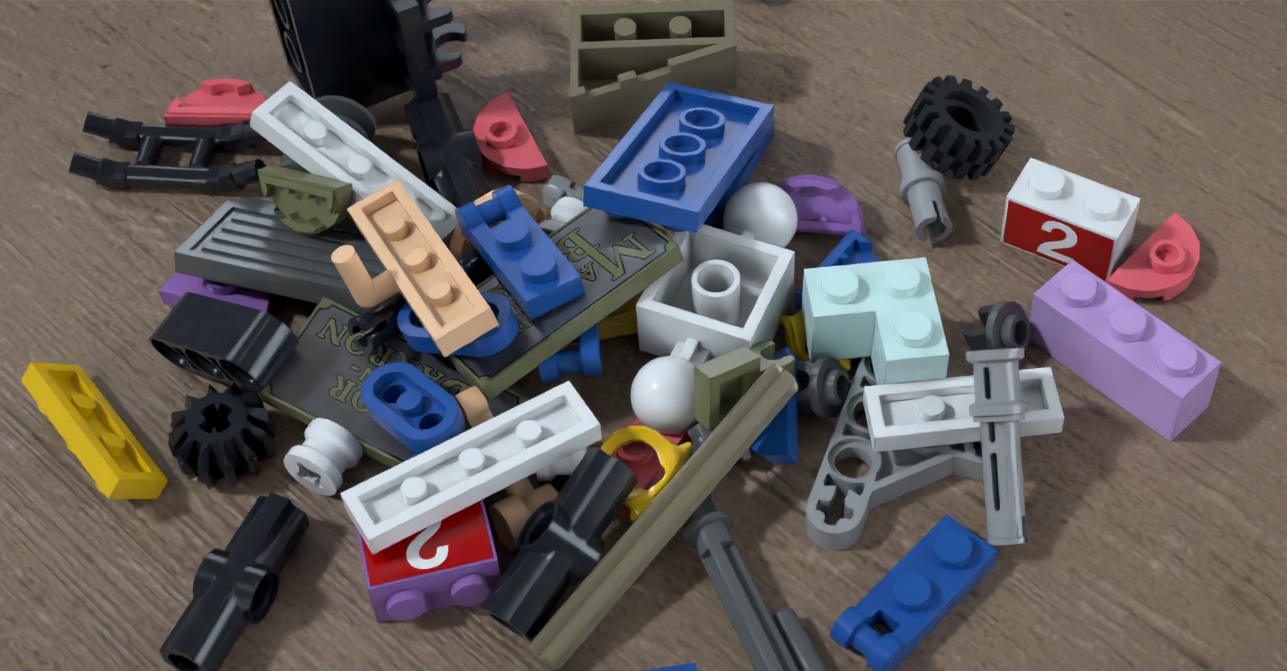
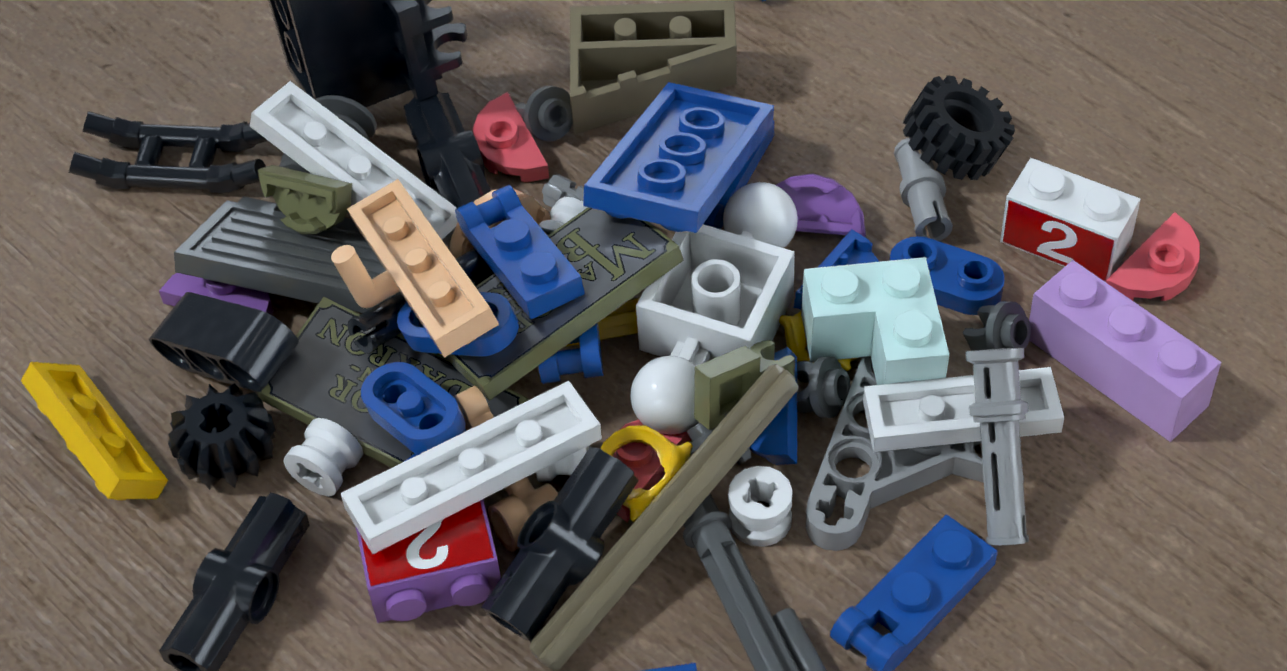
(216, 103): coral plate -> none
(547, 113): none -> dark grey plate
(753, 521): none -> white wheel
(950, 272): none -> blue plate

